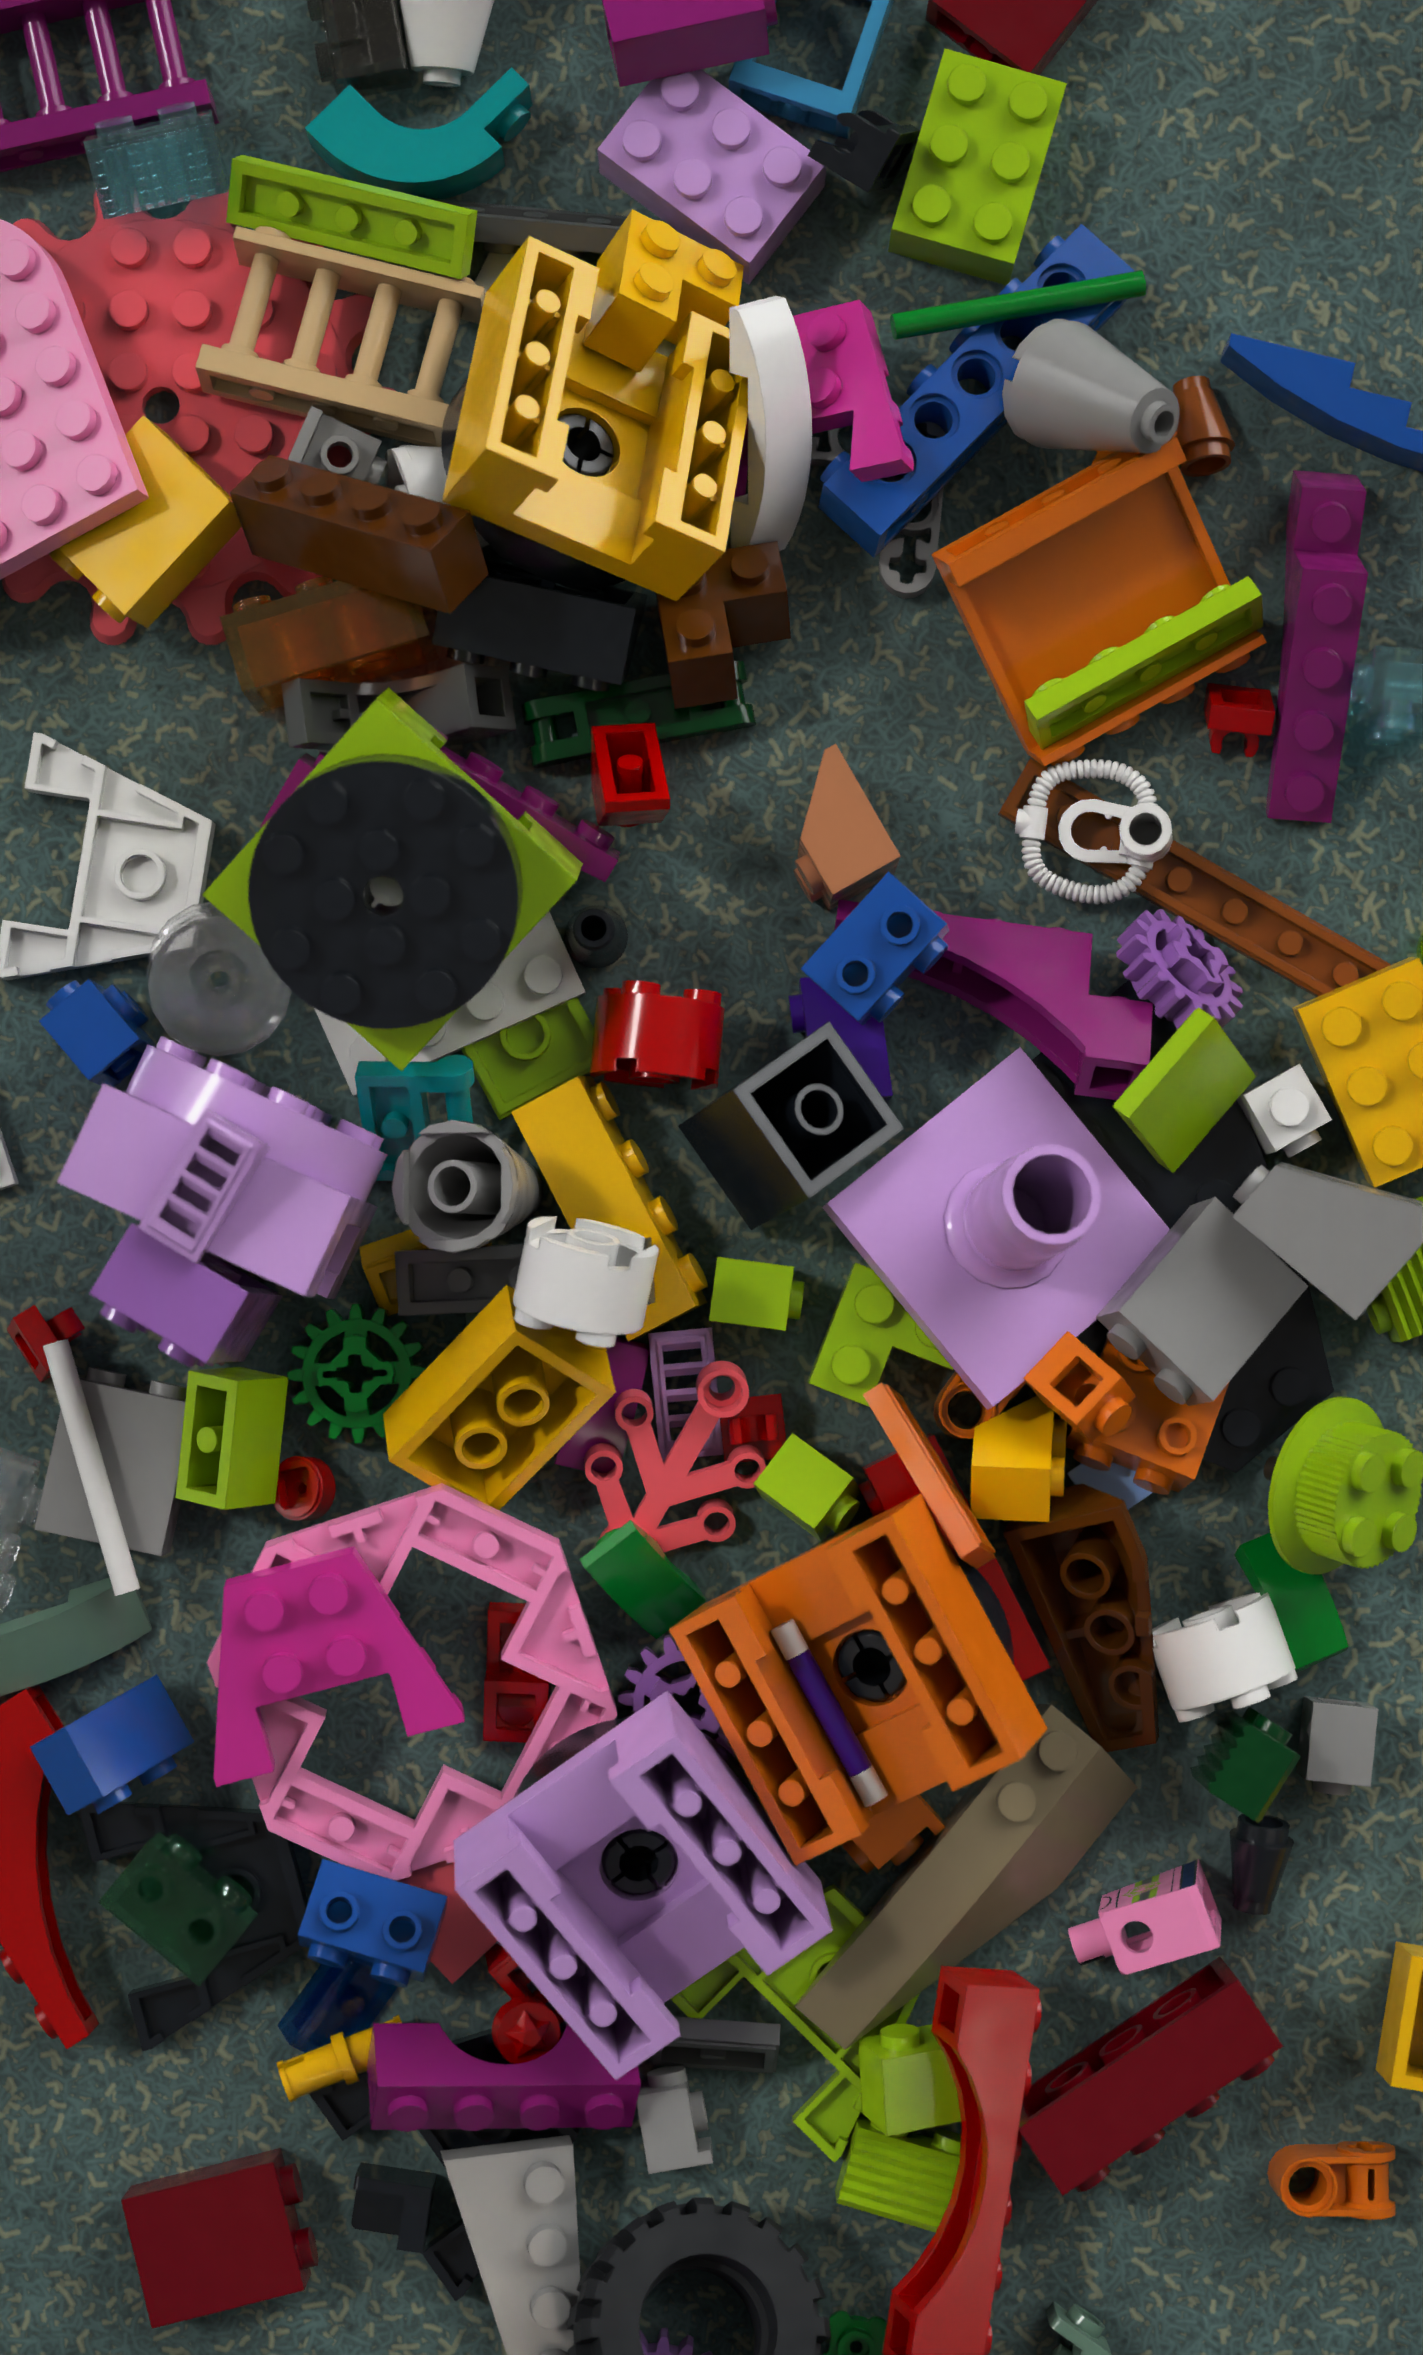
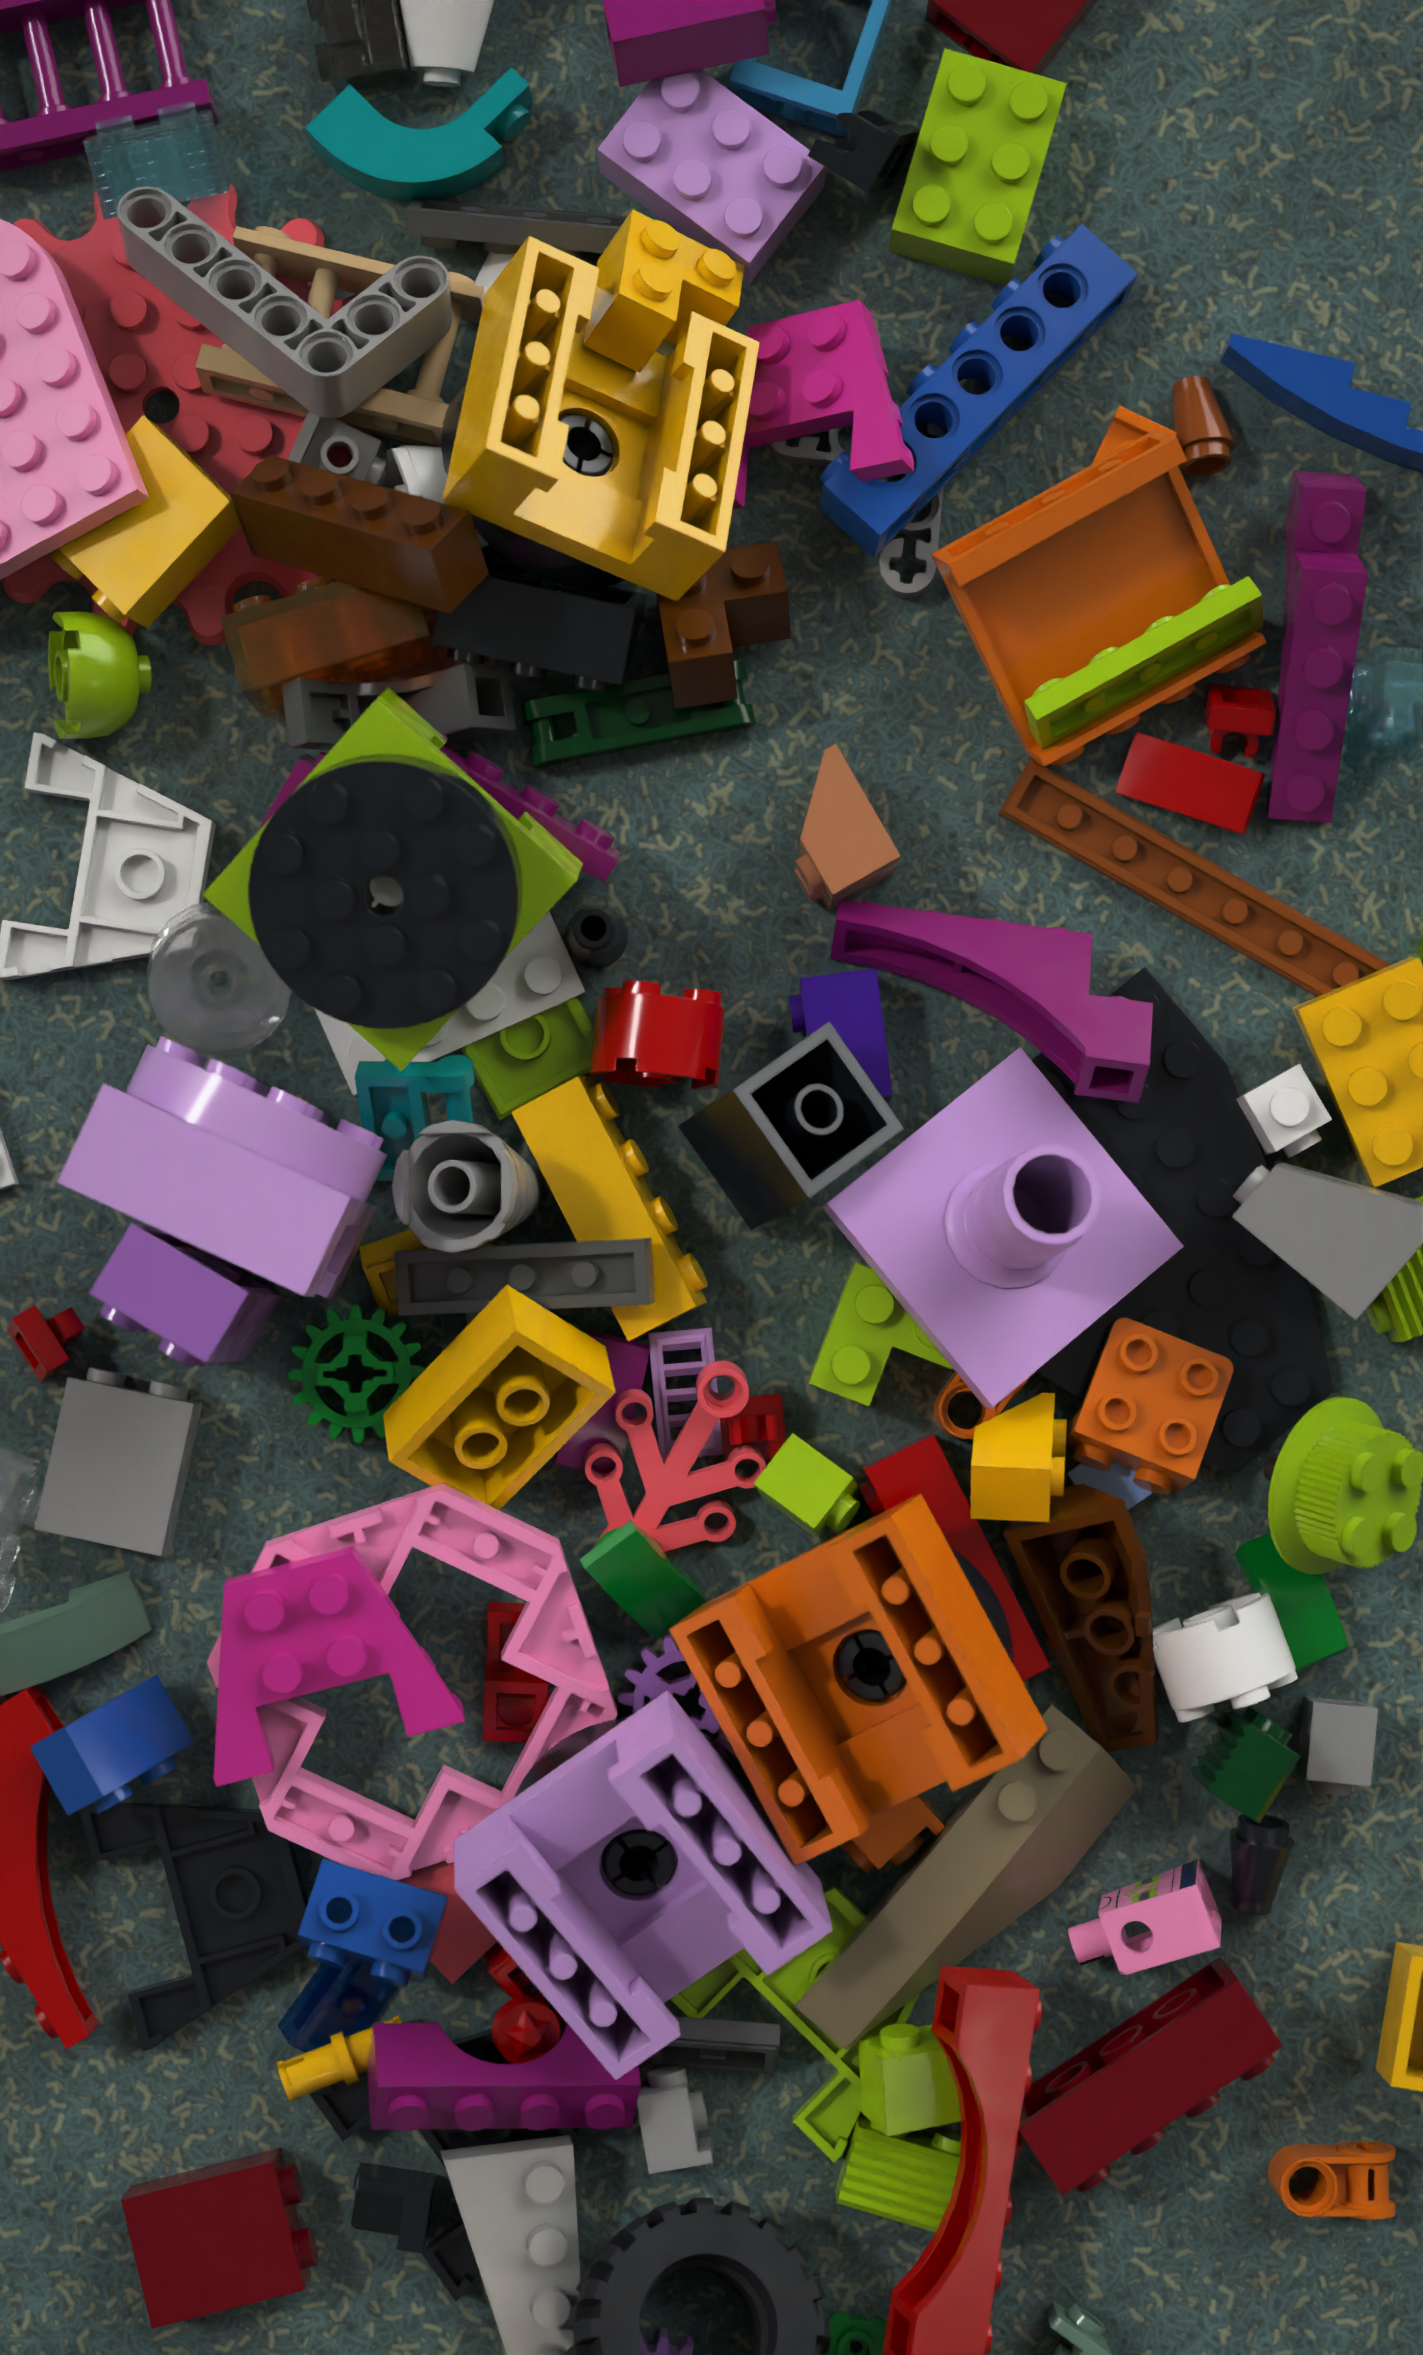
(91, 1467): white bar -> none
(95, 674): none -> lime cylinder
(98, 1030): blue brick -> none
(180, 1906): clear green brick -> none
(194, 1150): lavender slope -> none
(231, 1437): lime brick -> none
(304, 1488): red tile -> none
(314, 359): none -> light grey beam
(352, 216): lime plate -> none
(584, 1279): white brick -> none
(628, 775): red slope -> none
(755, 1294): lime brick -> none
(771, 356): white slope -> none
(829, 1713): dark purple bar -> none
(878, 950): blue brick -> none
(930, 1475): orange tile -> none
(1018, 305): green bar -> none
(1081, 1389): orange brick -> none
(1085, 394): light grey cone -> none
(1143, 830): white piece -> none
(1178, 969): medium lavender gear -> none
(1185, 1090): lime tile -> none
(1190, 783): none -> red slope
(1200, 1303): light grey brick -> none

